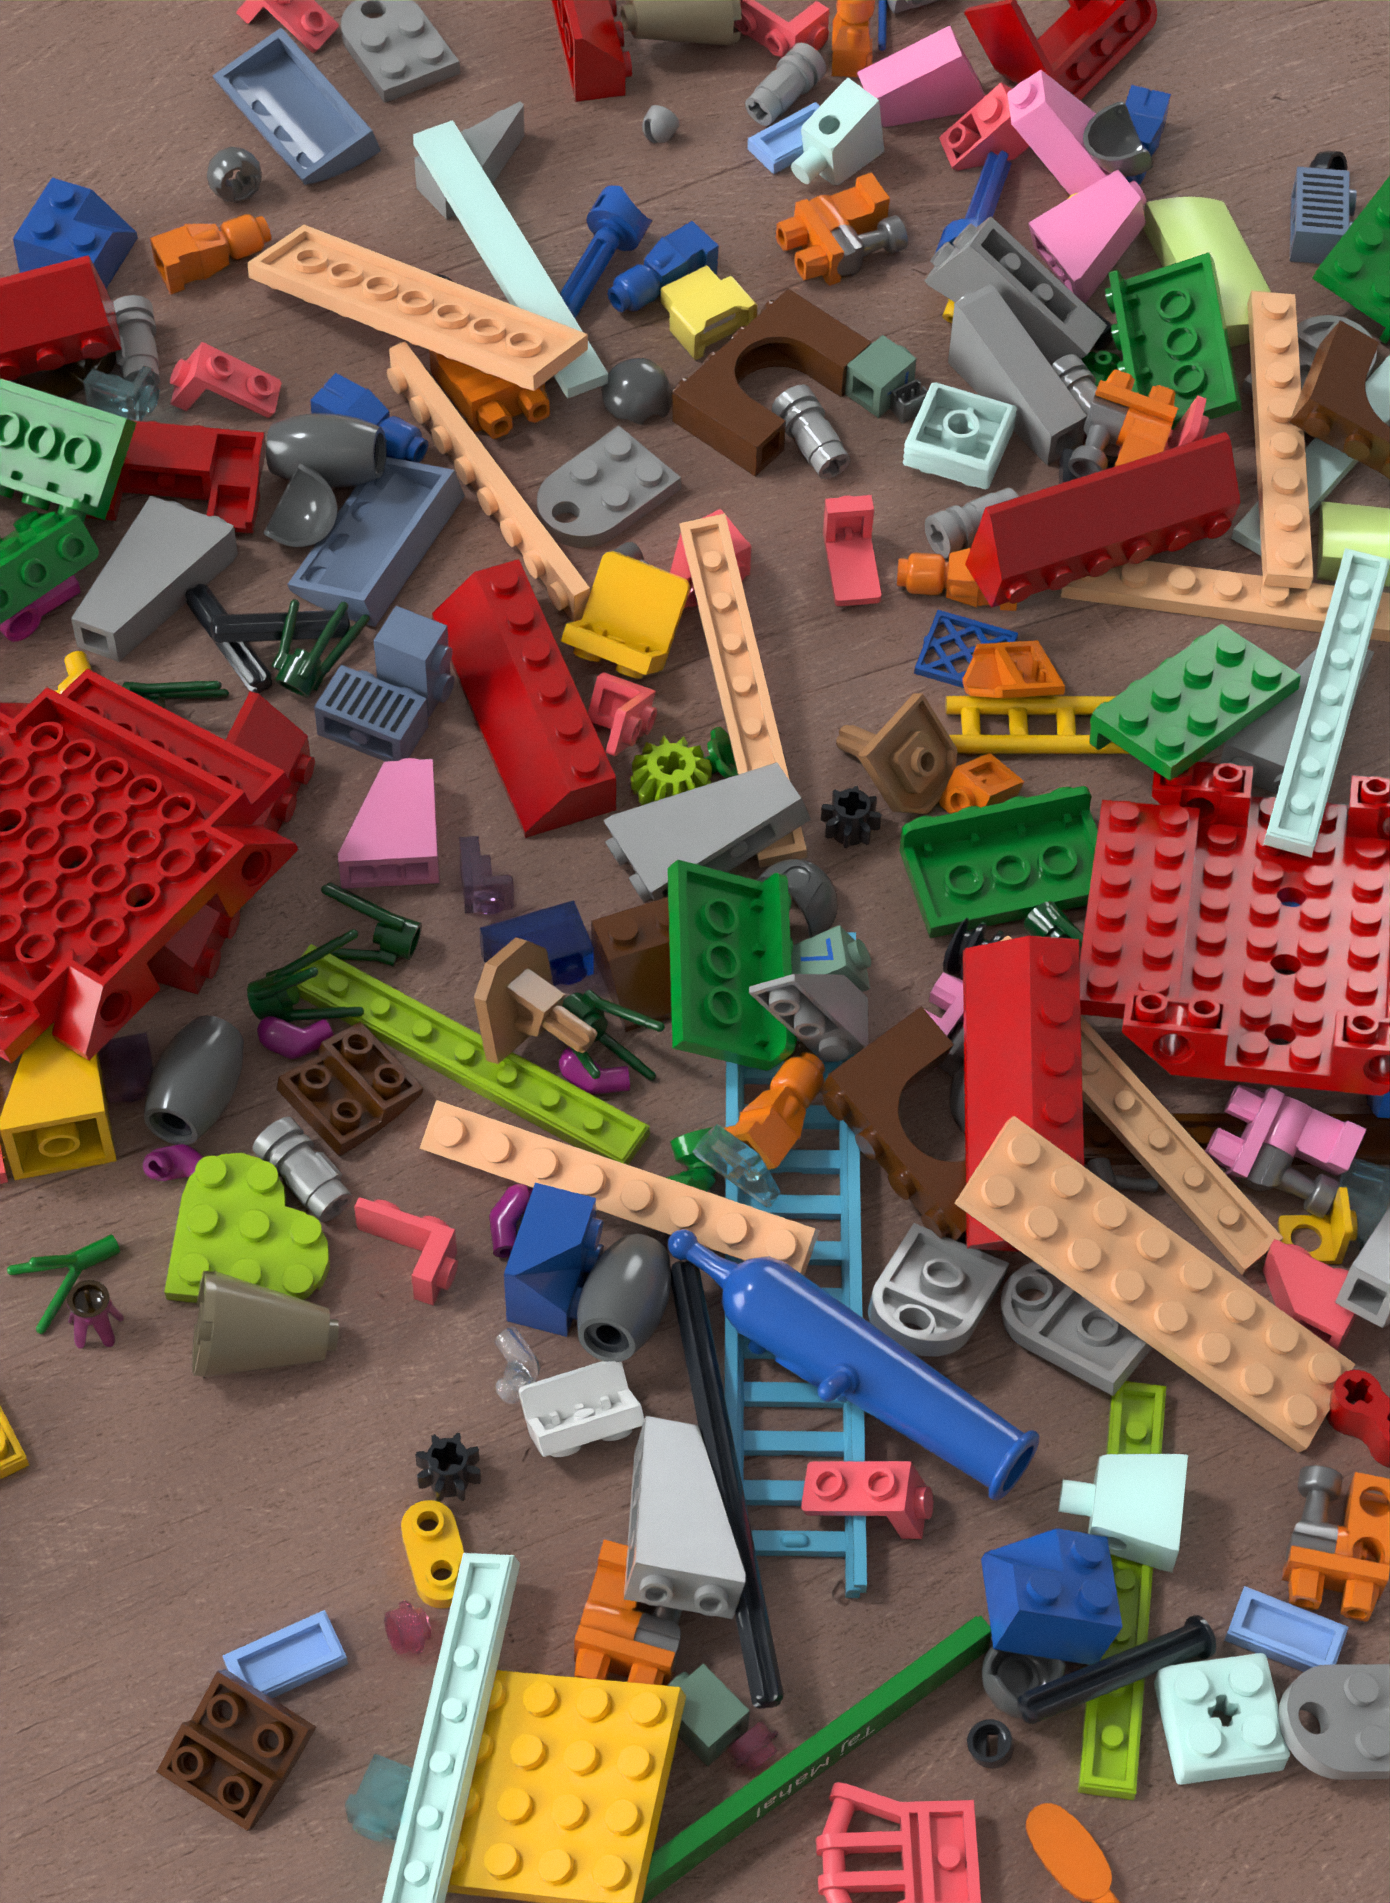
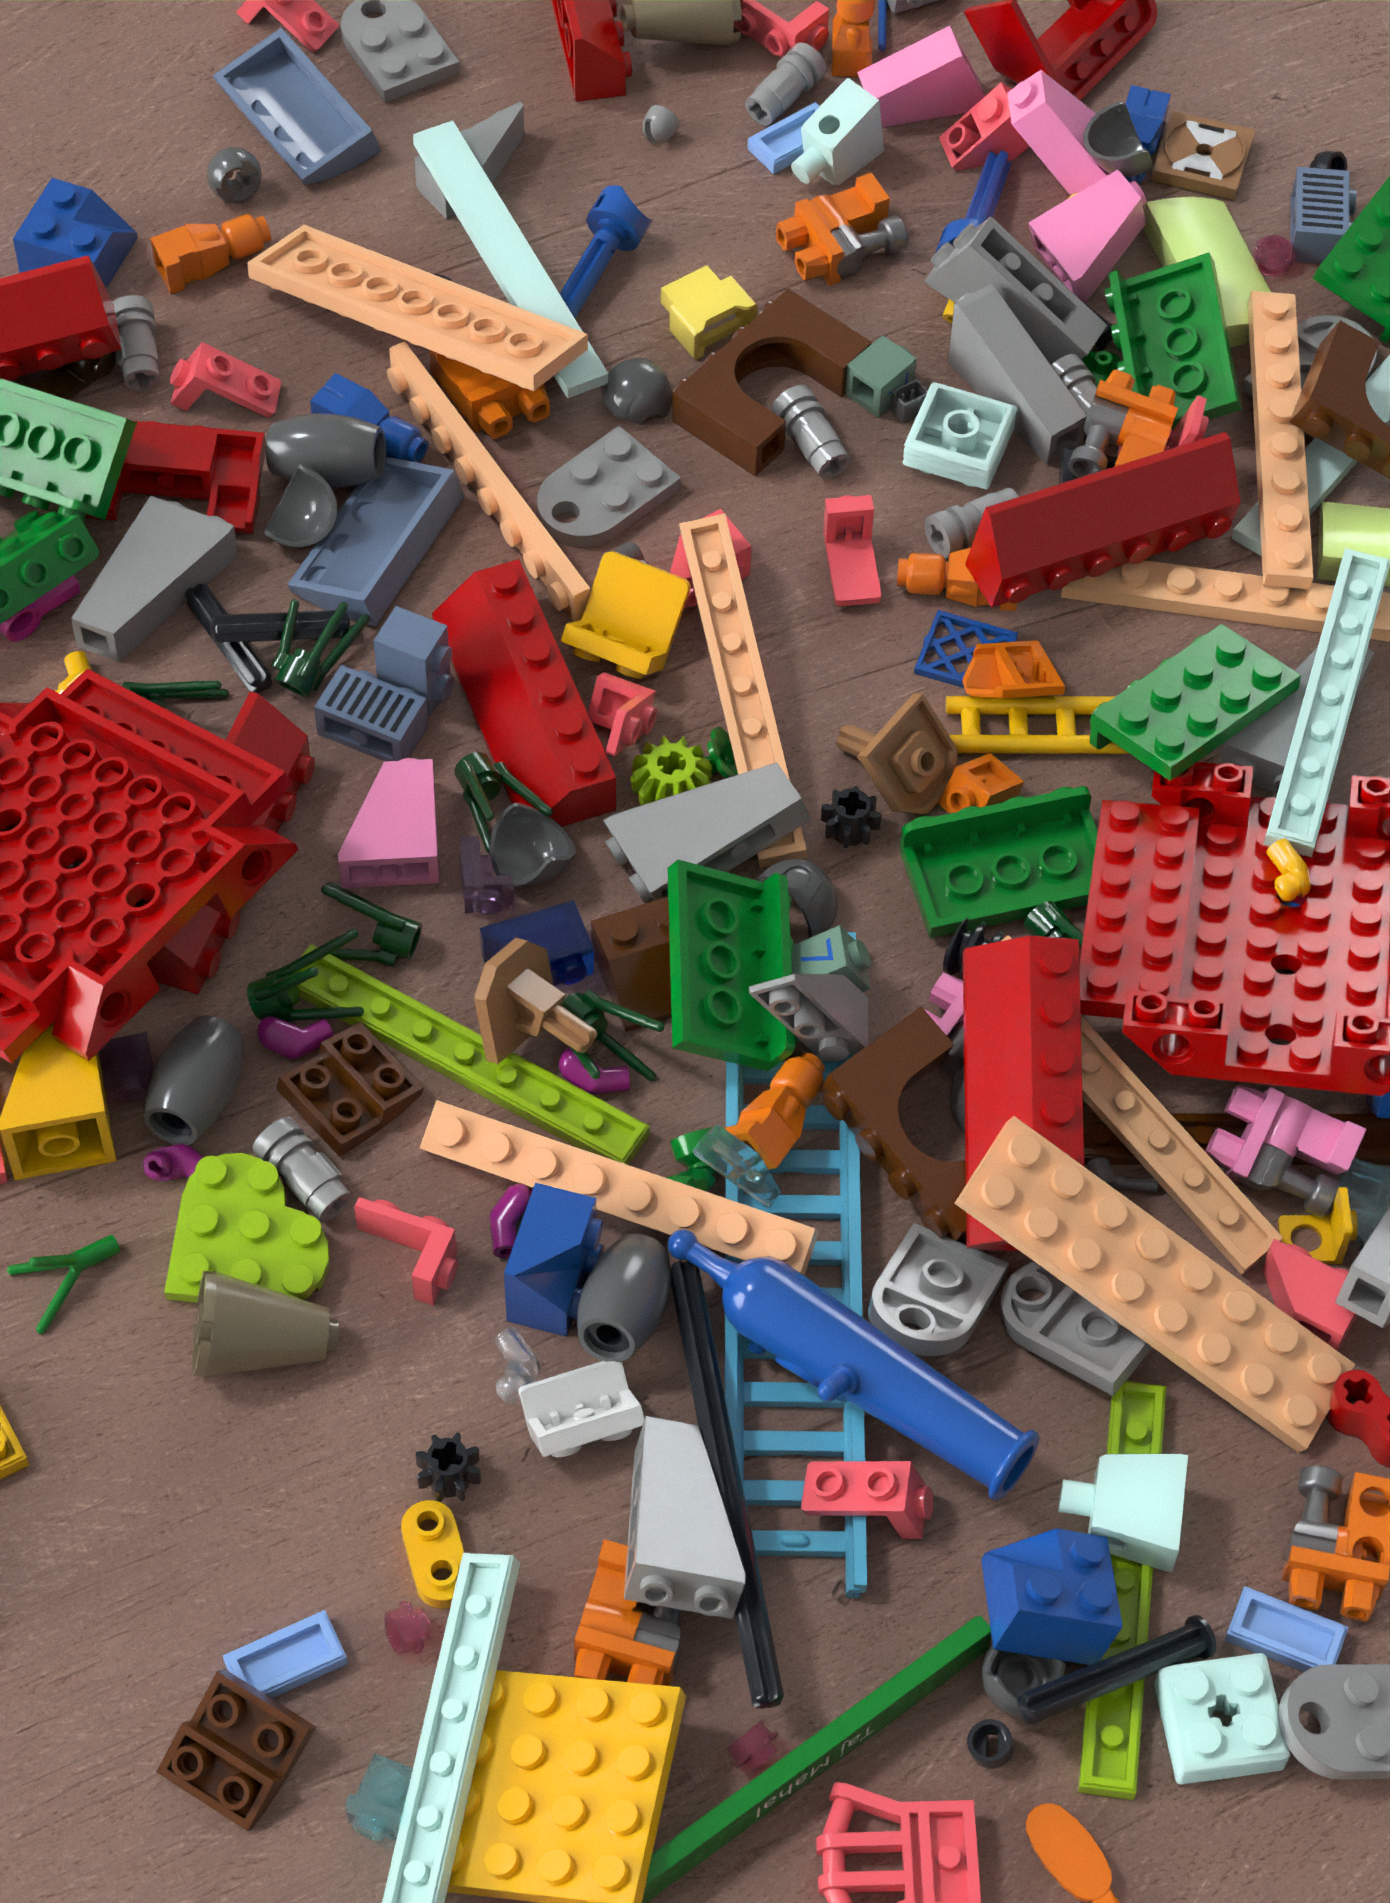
(90, 1306): piece -> none
(121, 396): clear light blue bracket -> none
(482, 784): none -> dark green plant
(529, 846): none -> dark grey helmet
(668, 261): blue piece -> none
(711, 1714): sand green brick -> none
(1215, 174): none -> medium nougat piece
(1273, 255): none -> clear pink plate
(1294, 871): none -> yellow arm

